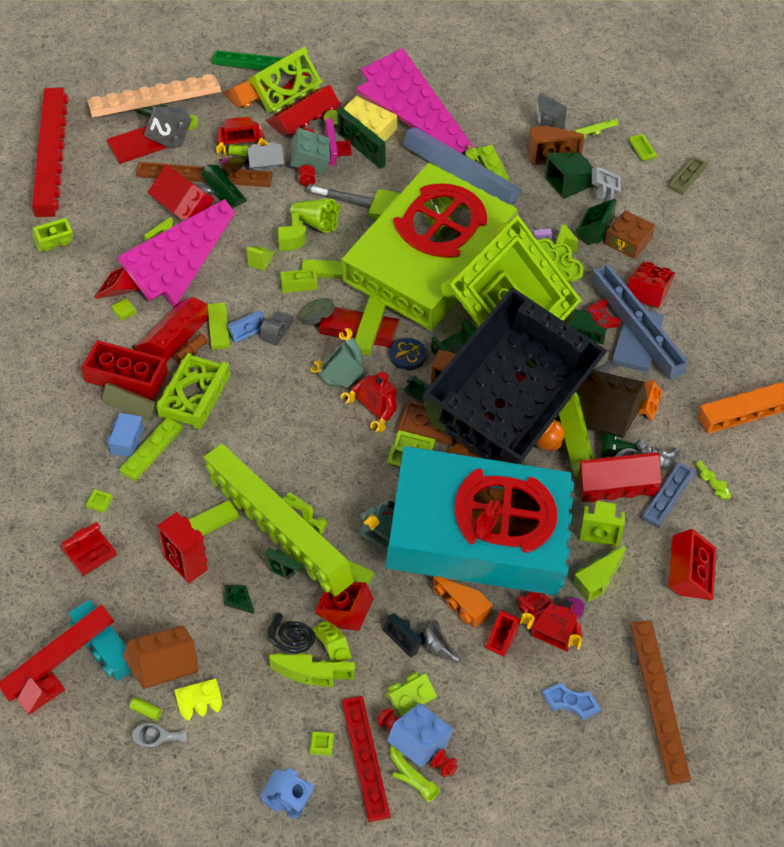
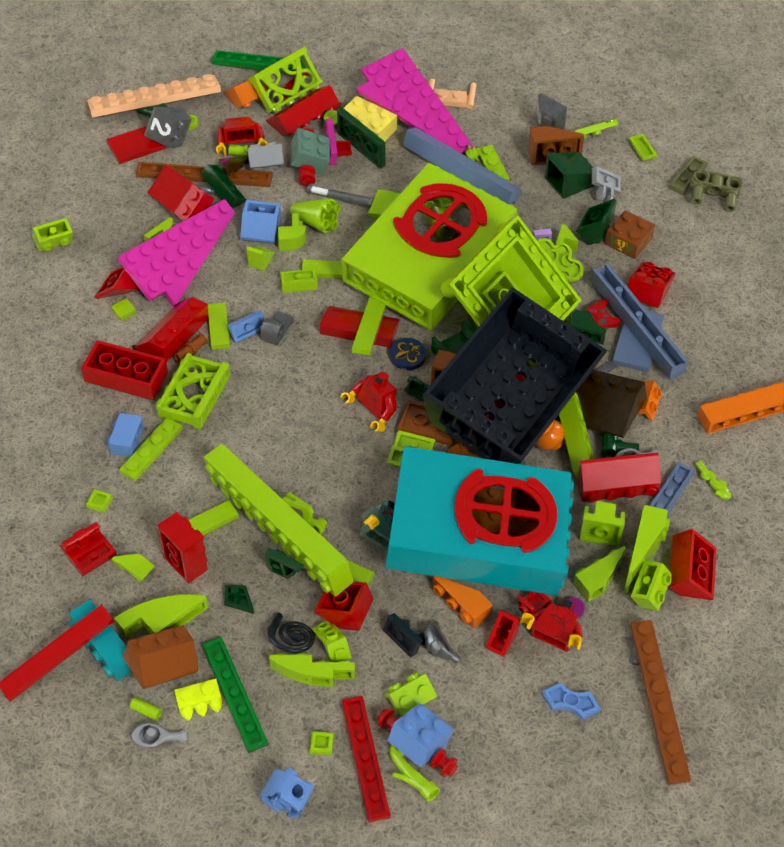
(37, 694): red slope -> none
(50, 152): red brick -> none
(129, 401): olive tile -> none
(134, 564): none -> lime slope
(161, 614): none -> lime slope
(235, 695): none -> green tile
(260, 221): none -> medium blue slope
(316, 310): flat silver tile -> none
(343, 365): sand green torso -> none
(455, 98): none -> light nougat plate
(487, 520): red piece -> none
(651, 532): none -> lime slope
(651, 585): none -> lime brick
(666, 457): flat silver piece -> none
(716, 185): none -> olive piece

